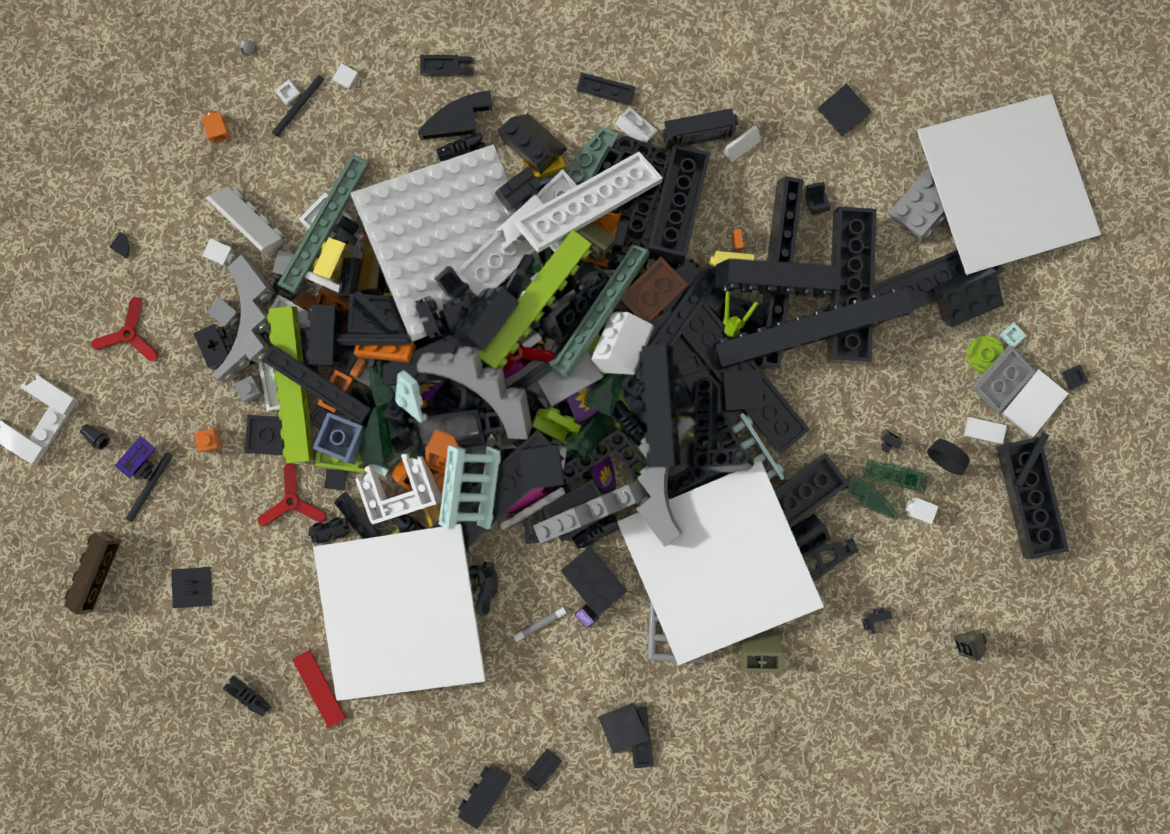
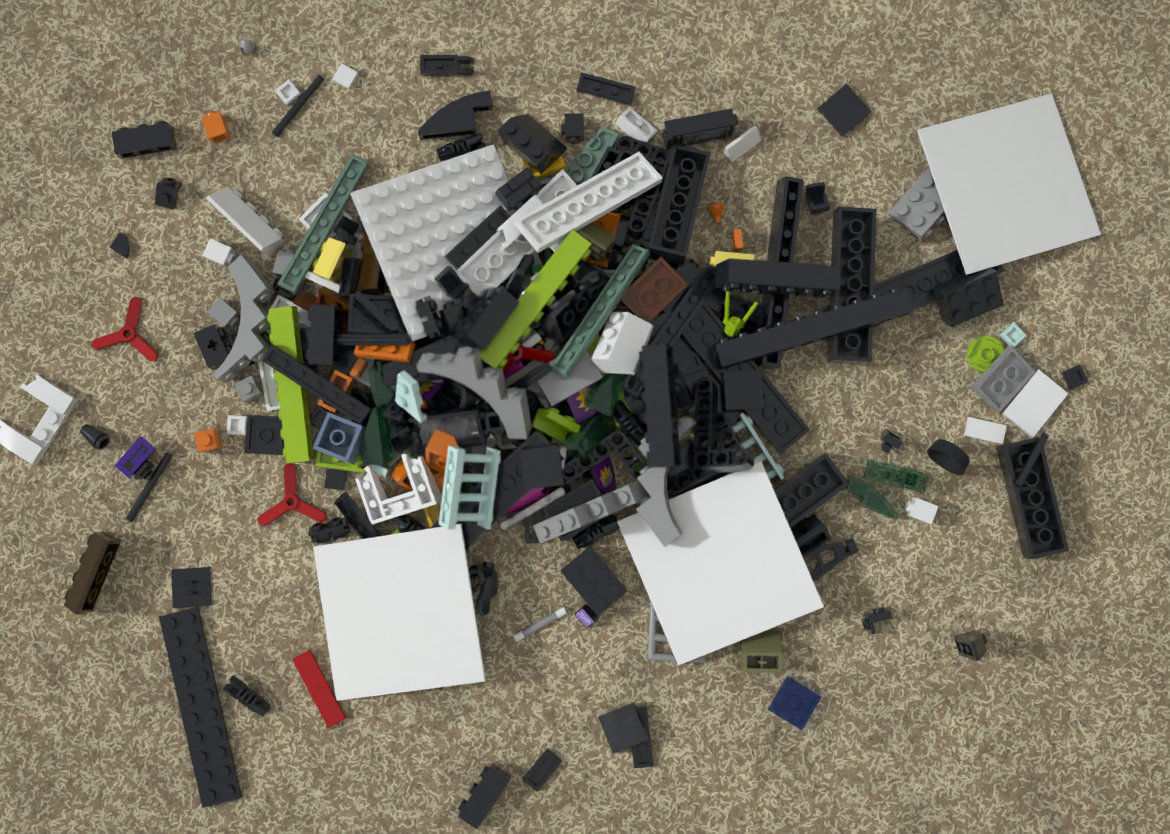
(144, 139): none -> black brick
(167, 192): none -> black bracket
(200, 707): none -> black plate
(236, 425): none -> white tile
(477, 238): none -> black tile
(573, 127): none -> black brick
(716, 211): none -> orange rock
(794, 703): none -> clear blue plate

